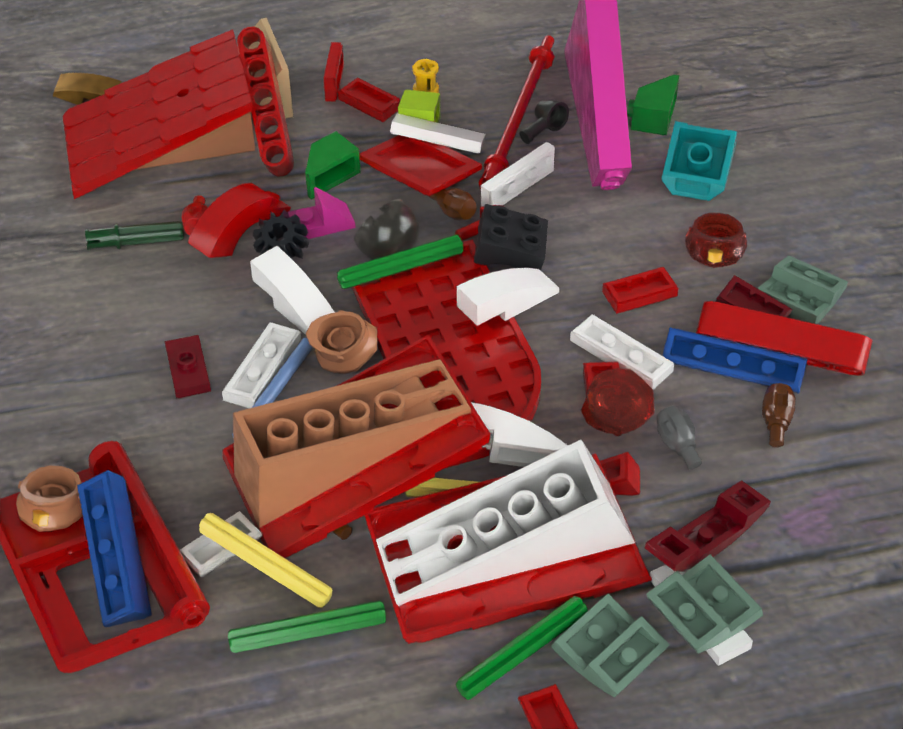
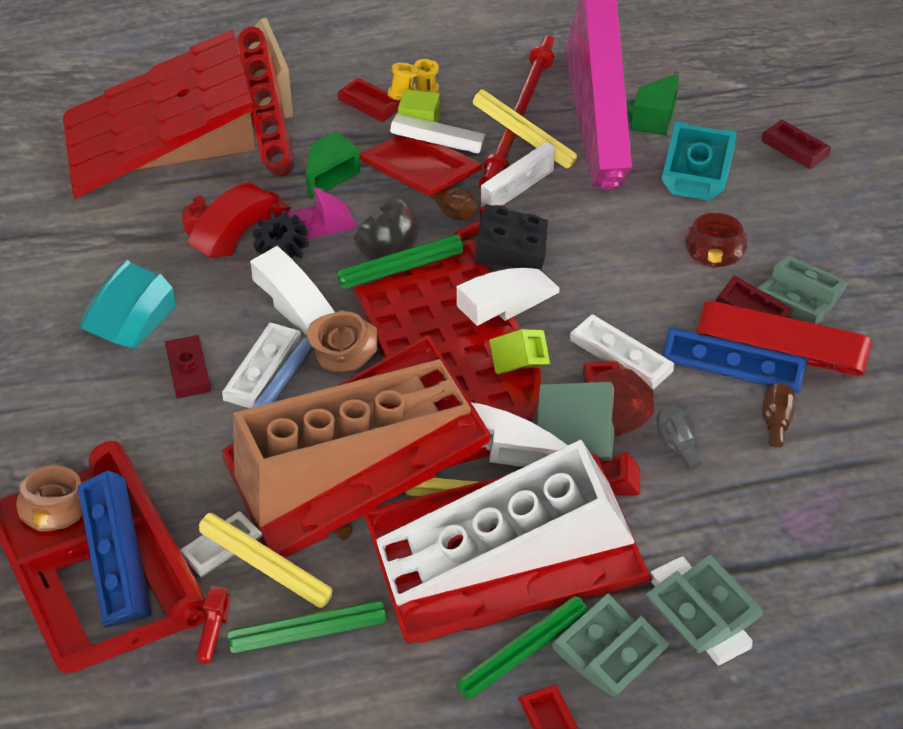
(77, 86): pearl gold slope -> none
(129, 305): none -> teal slope
(134, 234): dark green axle -> none
(217, 609): none -> red bar
(333, 71): red tile -> none
(402, 79): none -> yellow bush
(519, 350): none -> lime panel
(523, 127): none -> light yellow axle
(550, 115): pearl dark grey bar -> none
(579, 413): none -> sand green slope
(640, 290): red plate -> none
(712, 531): dark red slope -> none
(796, 144): none -> dark red plate

